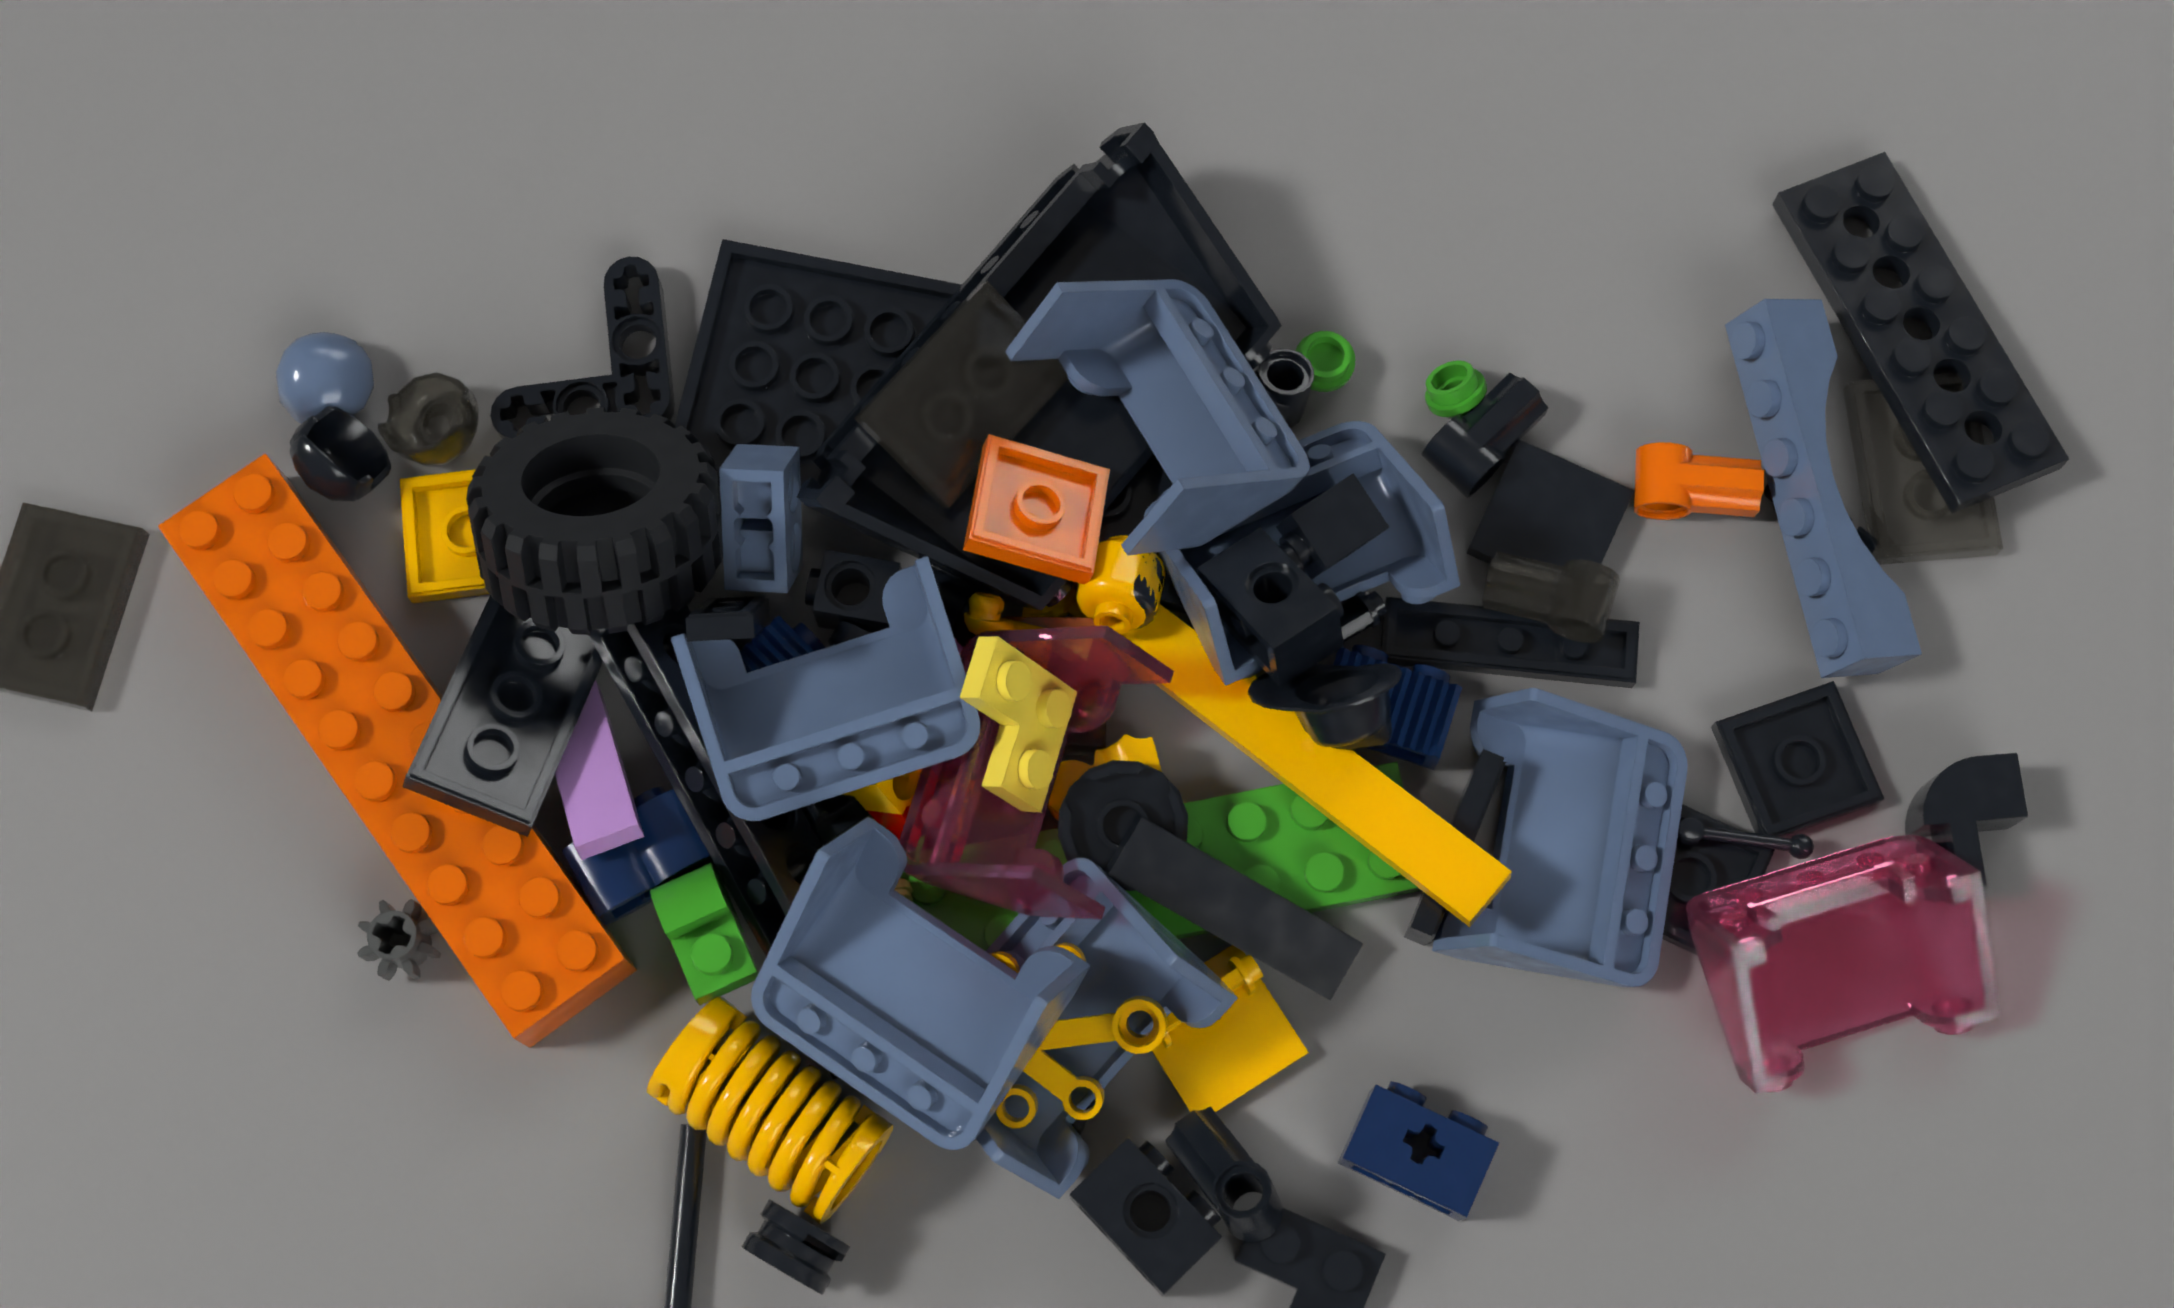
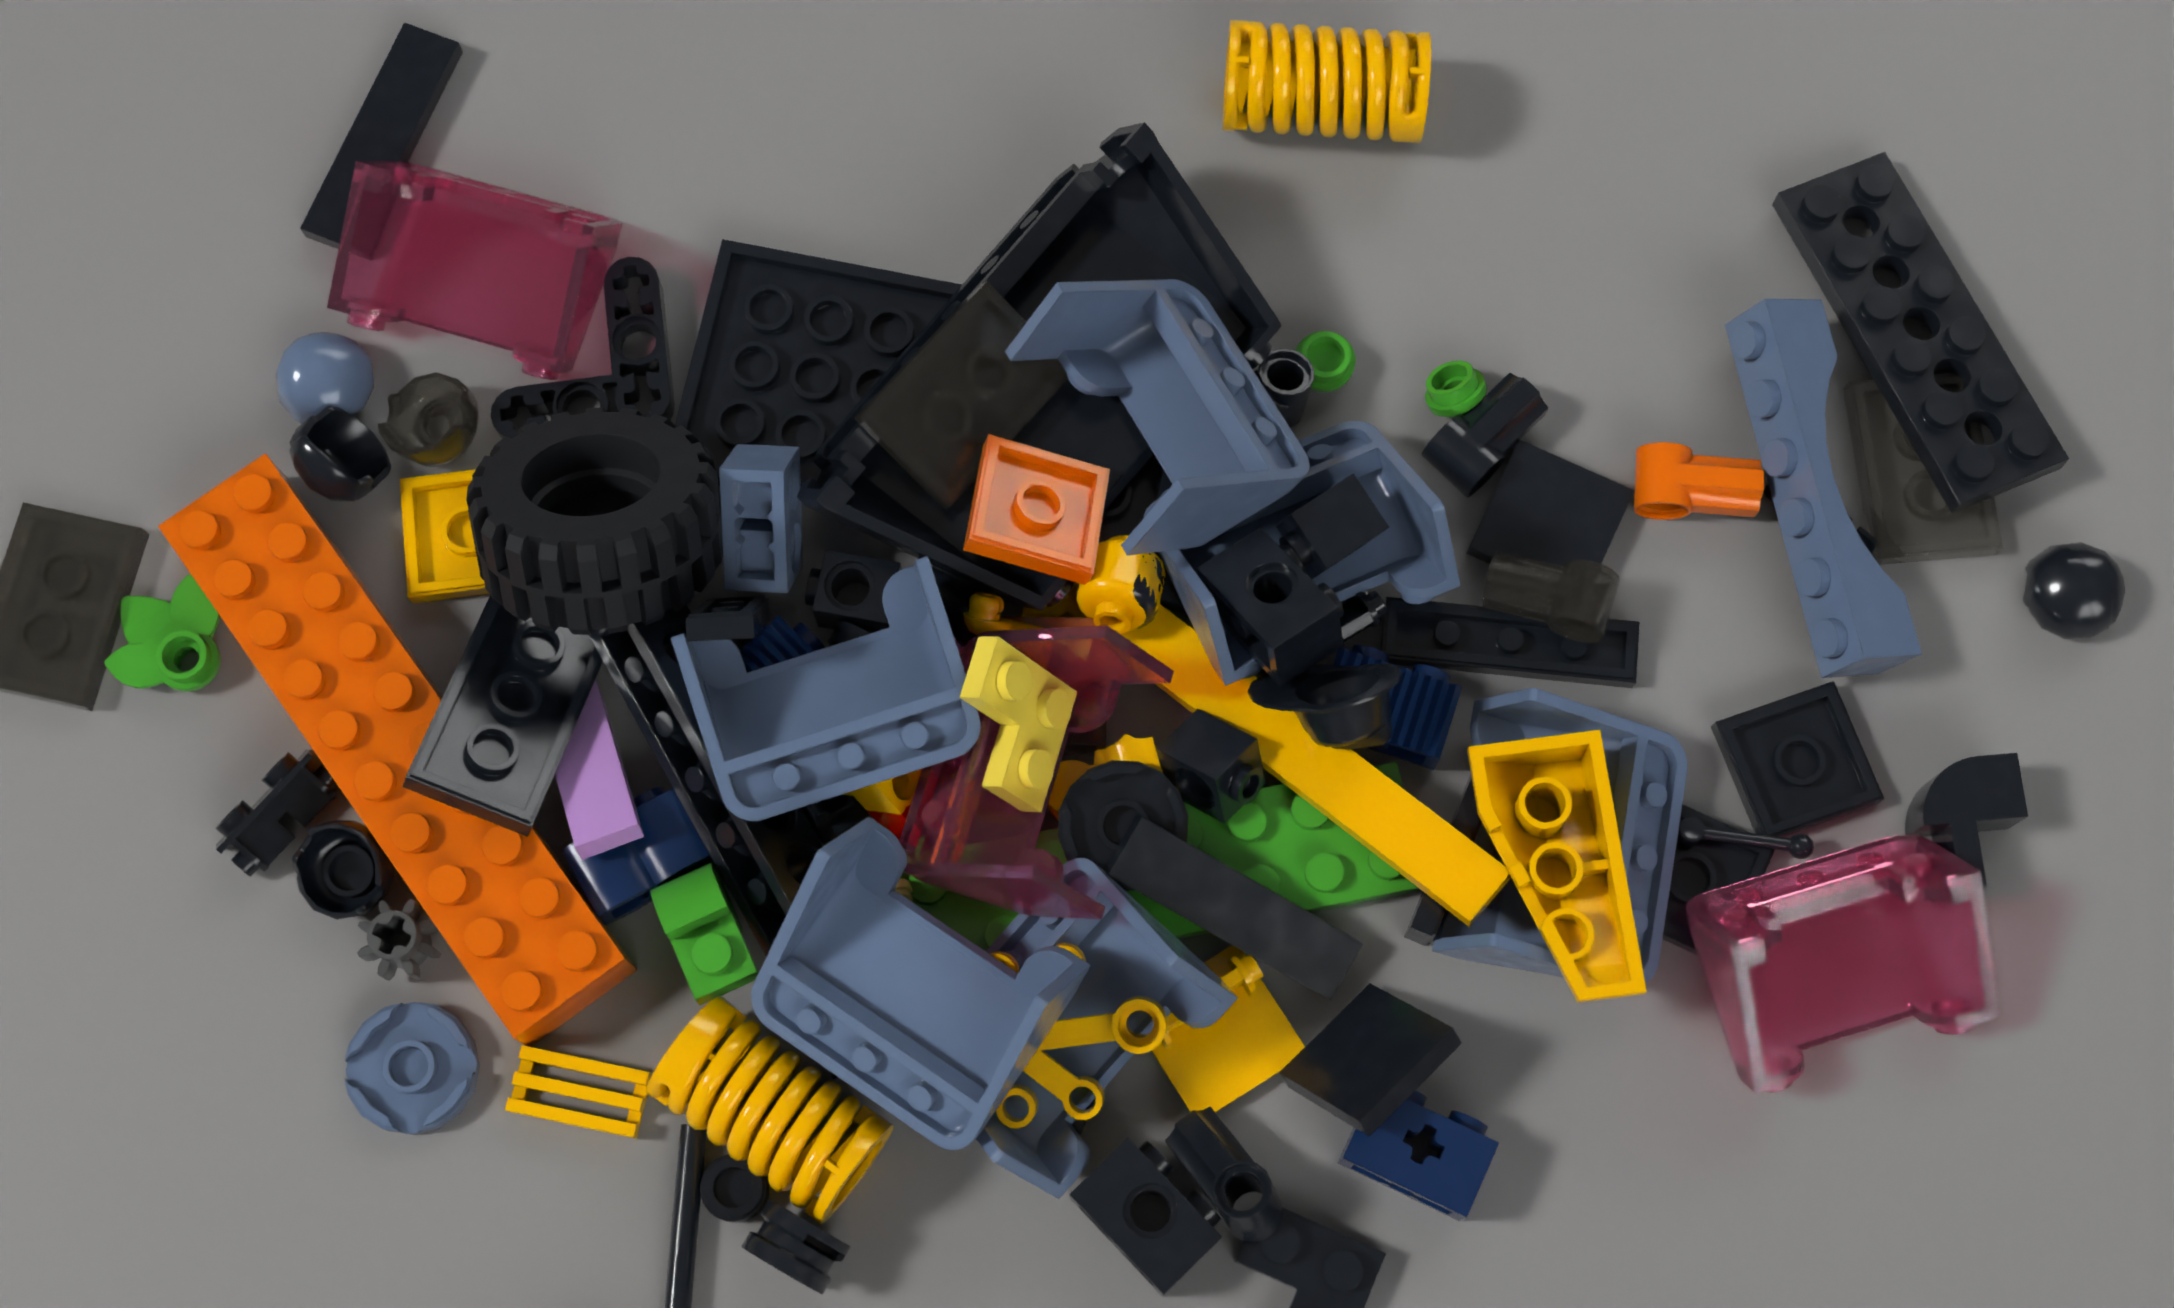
(162, 635): none -> bright green plate
(257, 829): none -> black hinge
(342, 869): none -> black hair
(387, 121): none -> black tile
(411, 1068): none -> sand blue tile
(471, 262): none -> clear pink windscreen
(525, 1080): none -> yellow tile
(732, 1190): none -> black tile
(1212, 765): none -> black brick
(1302, 64): none -> yellow piece
(1370, 1058): none -> black tile
(1560, 841): none -> yellow wedge
(2074, 590): none -> black hair

